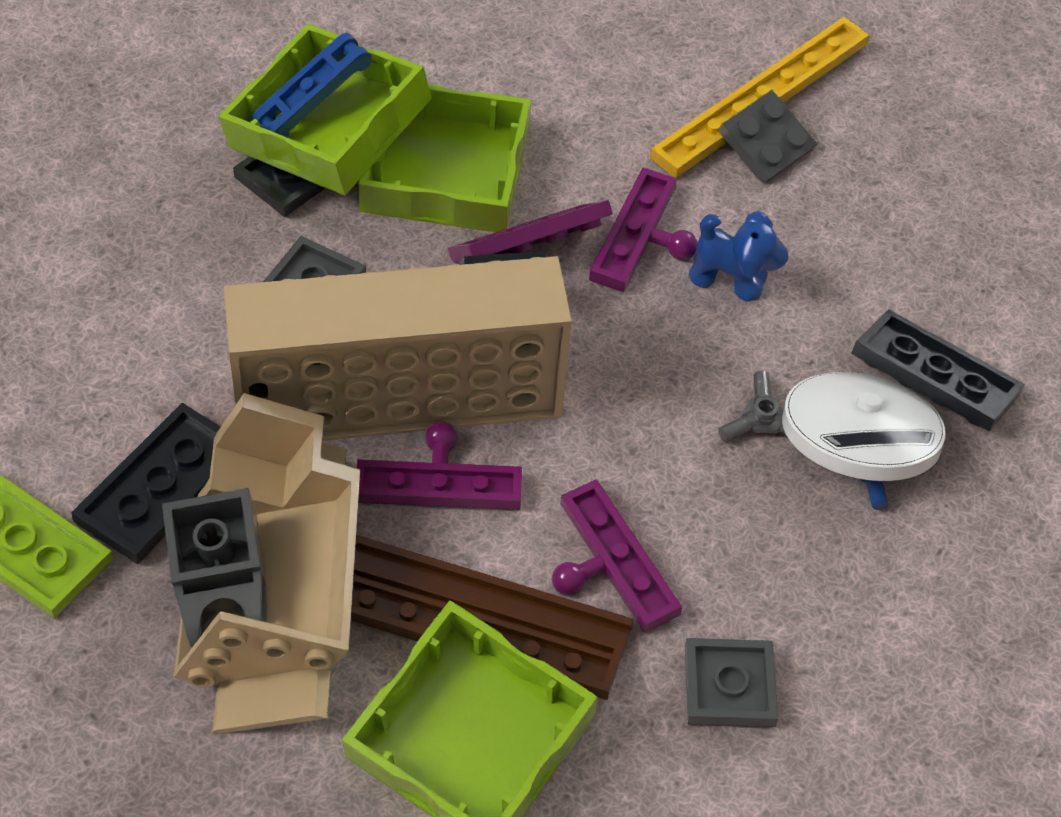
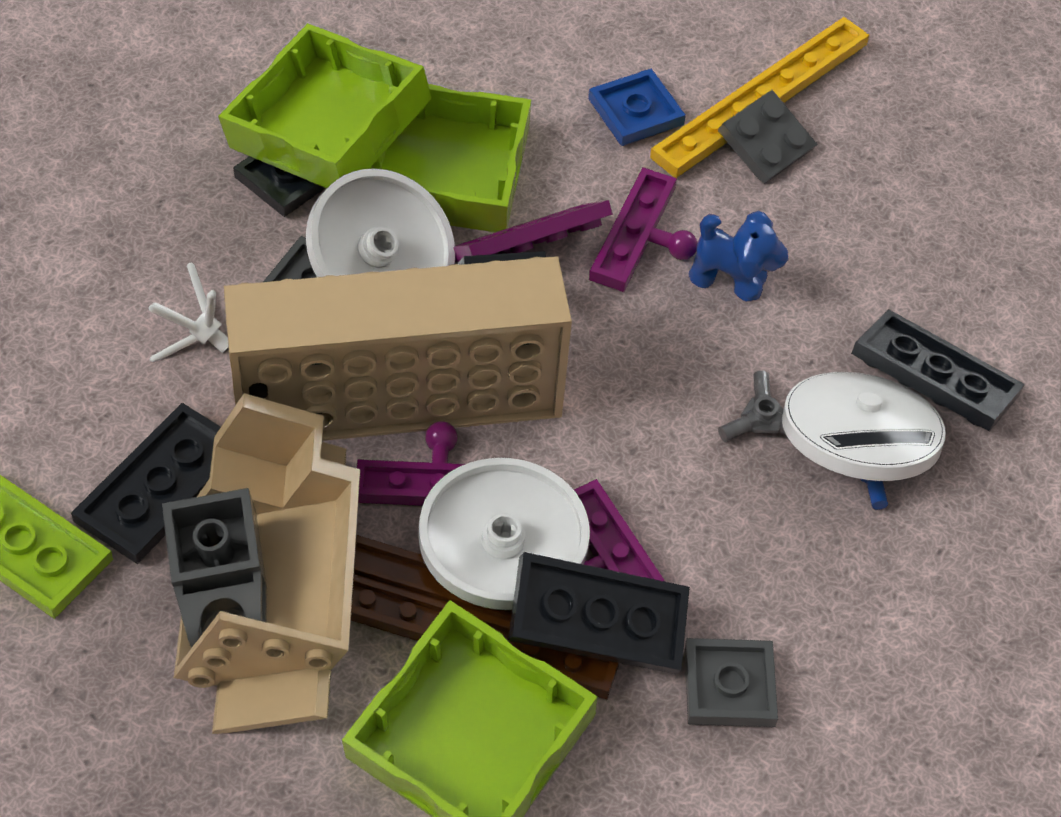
(202, 329): none -> white plant
(312, 85): blue plate -> none
(377, 225): none -> white dish
(491, 514): none -> white dish
(599, 613): none -> black plate
(636, 107): none -> blue plate

